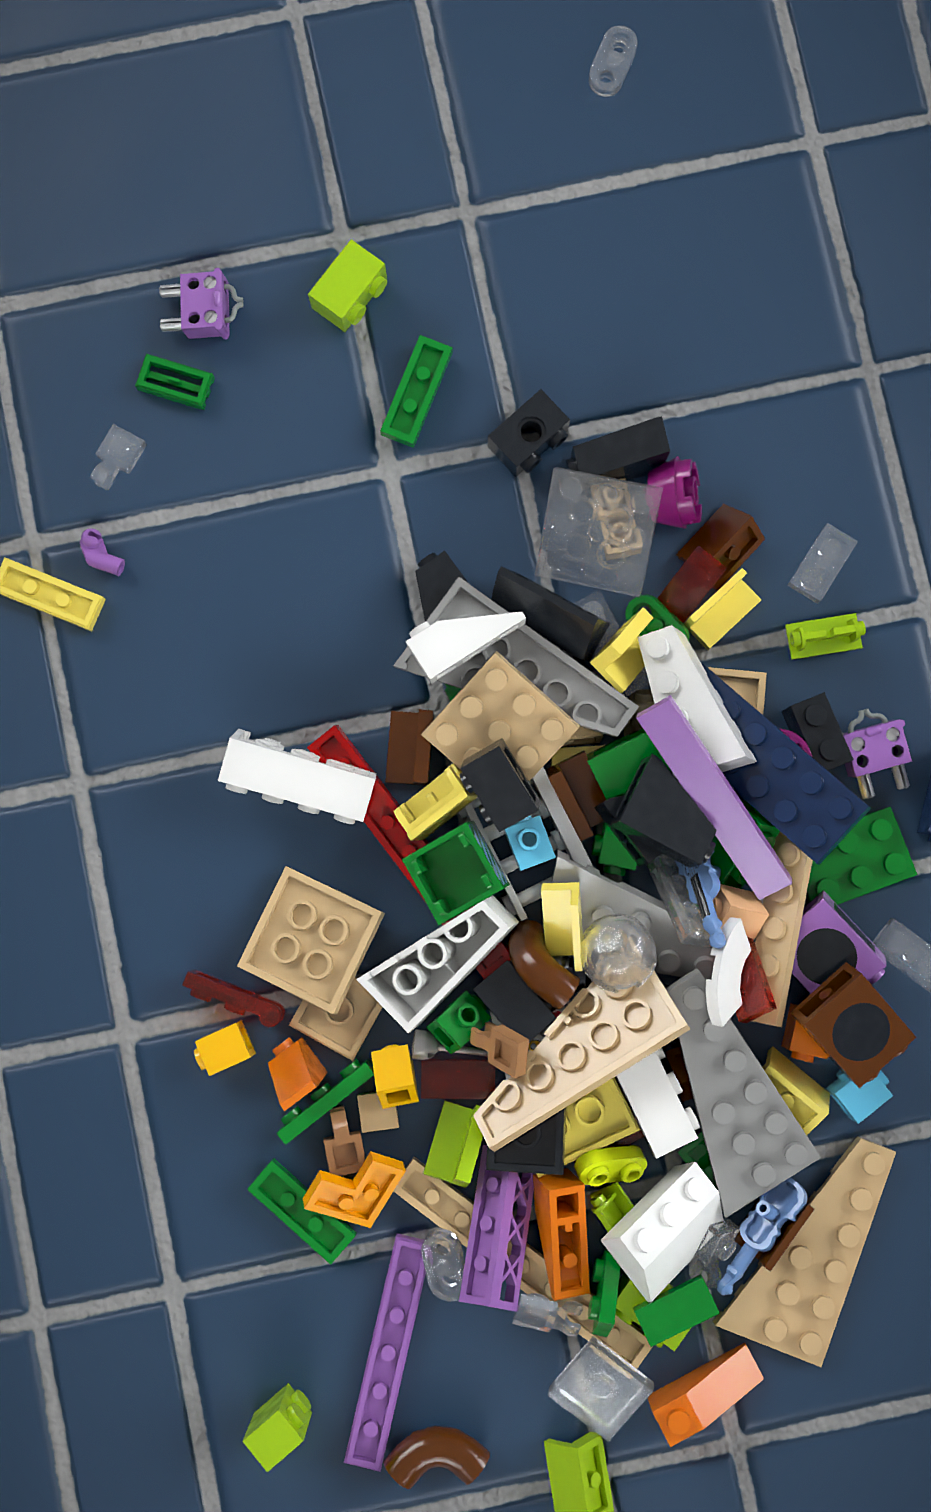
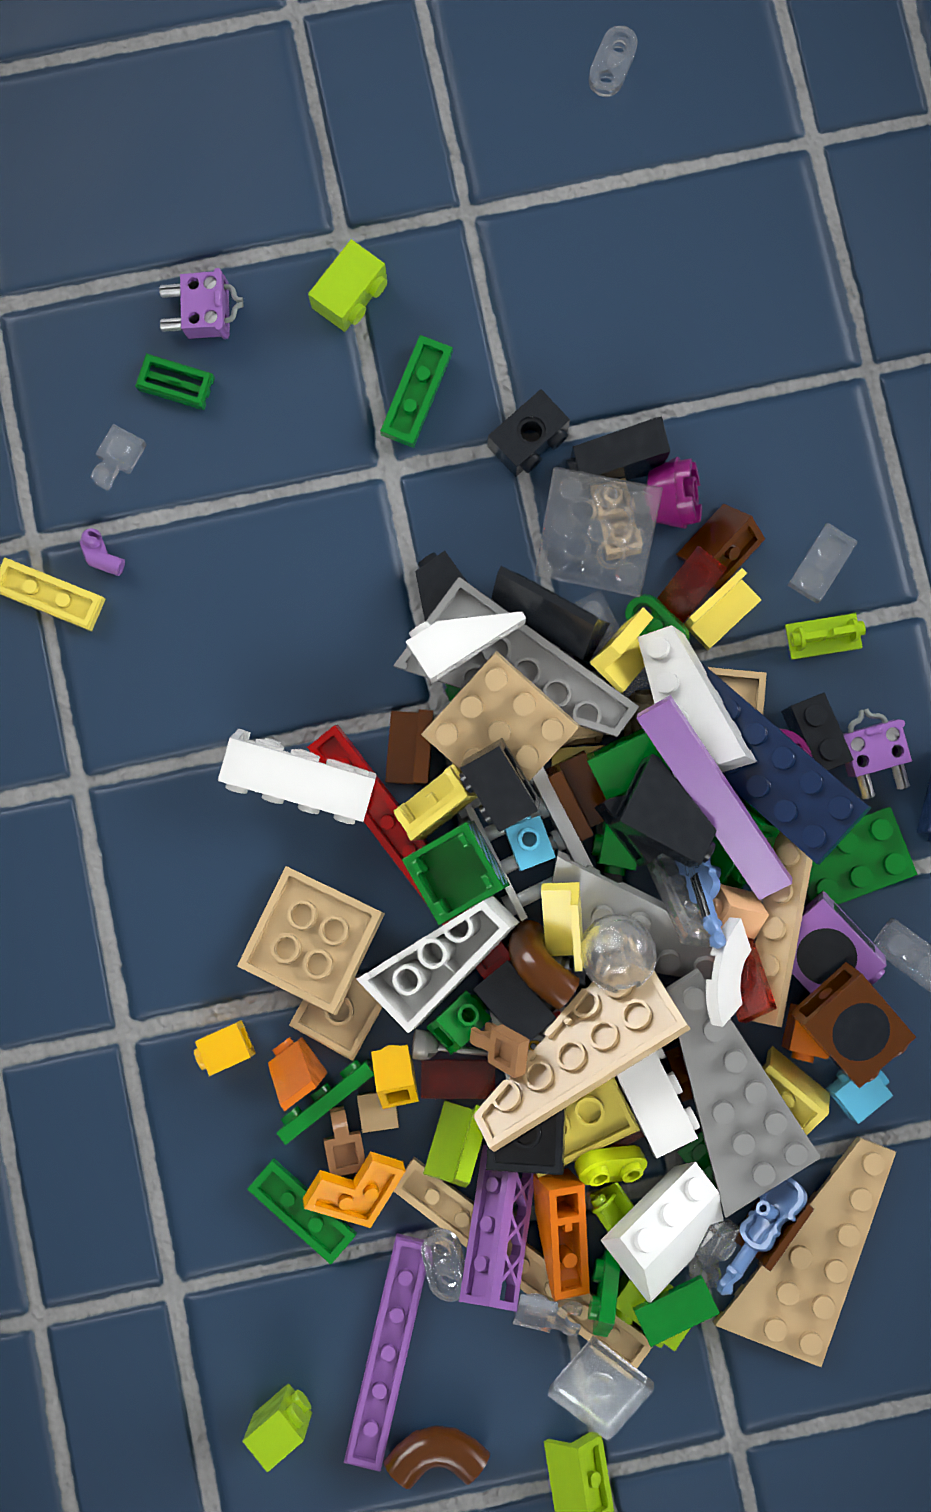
(236, 998): clear red plate -> none
(704, 1394): orange slope -> none

